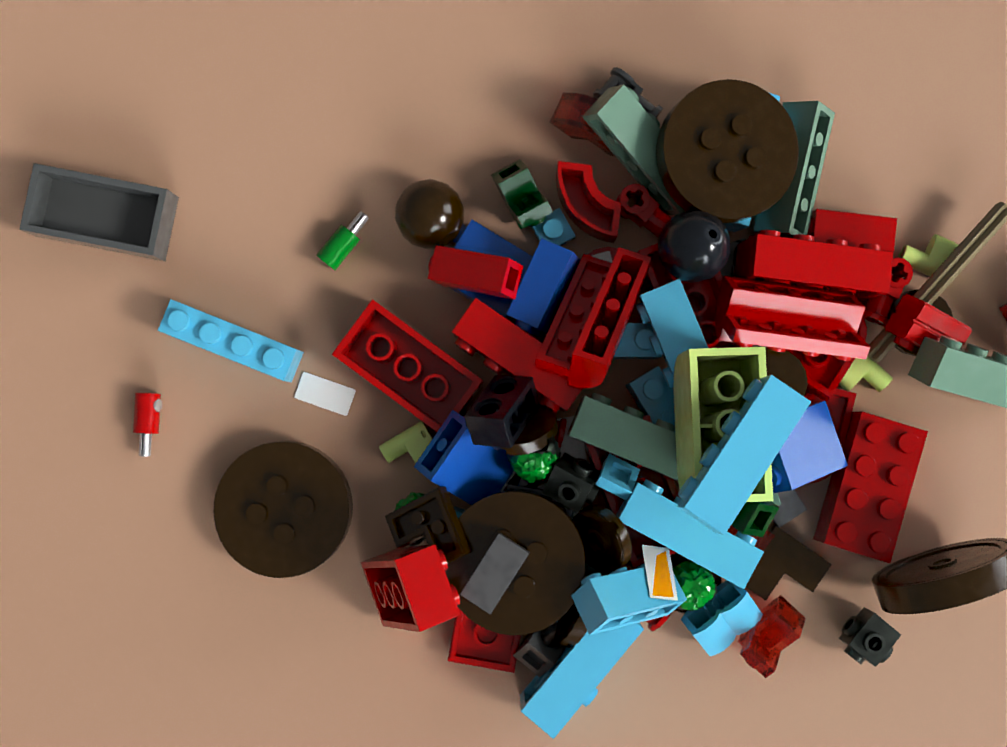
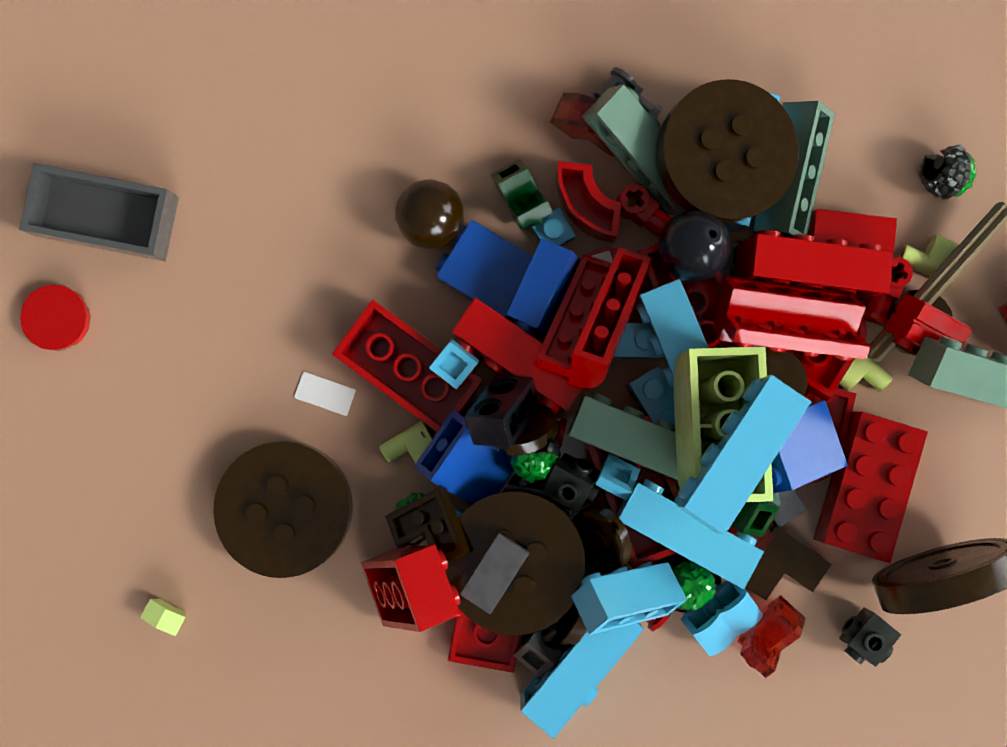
(55, 317): none -> red tile
(146, 419): red piece -> none
(163, 616): none -> yellowish green piece
(230, 341): medium azure brick -> none
(342, 242): green piece -> none
(454, 364): none -> medium azure plate
(475, 272): red brick -> none
(659, 572): sticker -> none
(949, 174): none -> pearl dark grey piece

